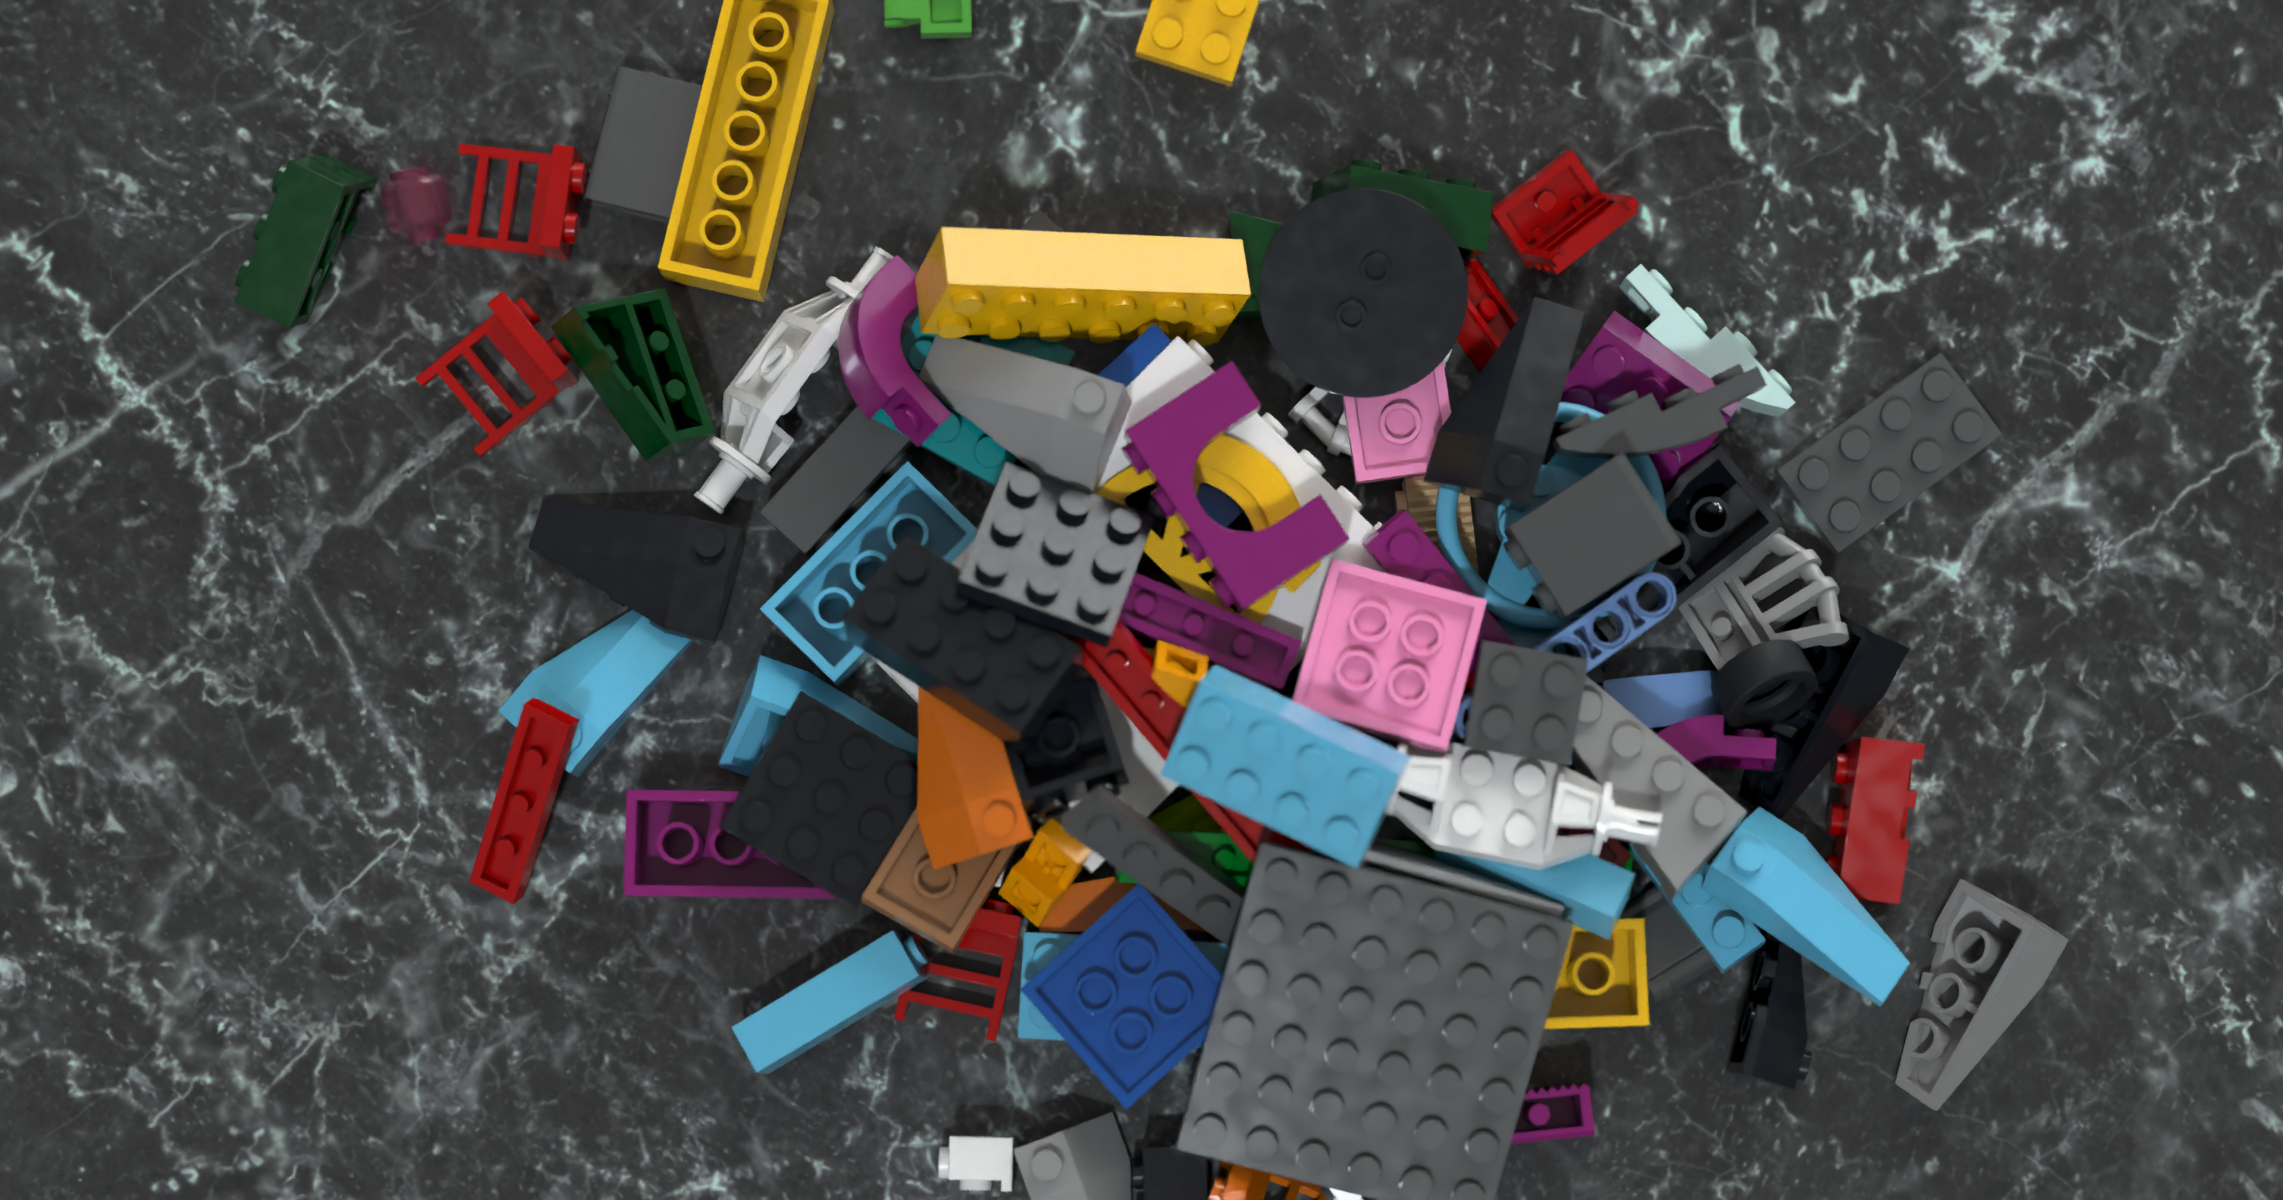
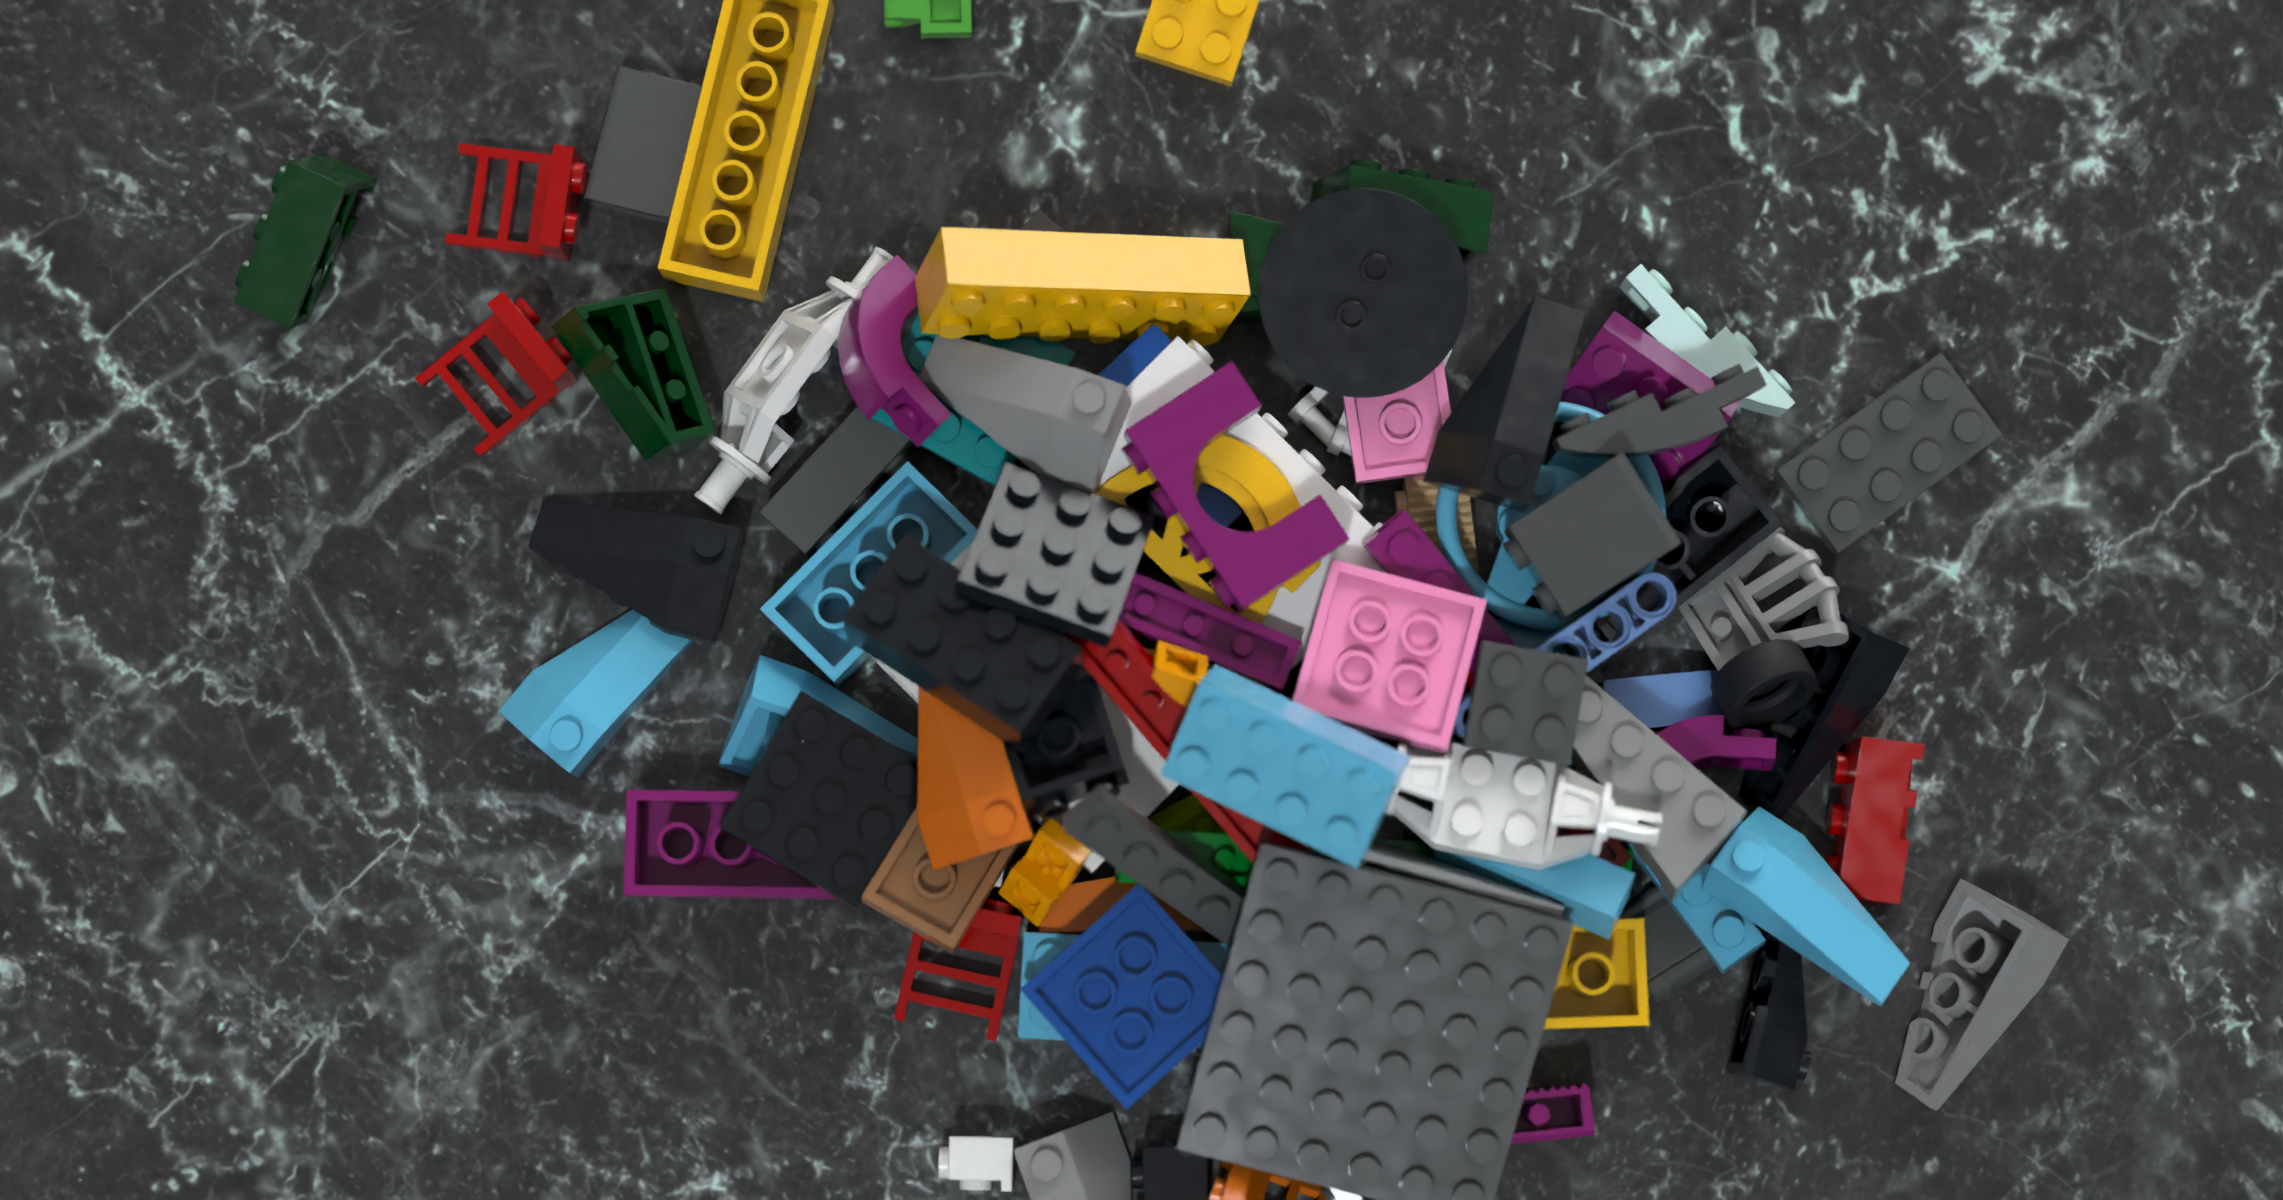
(416, 203): clear pink head -> none
(524, 800): red plate -> none
(831, 1001): medium azure brick -> none
(1486, 317): red slope -> none
(1559, 215): red plate -> none

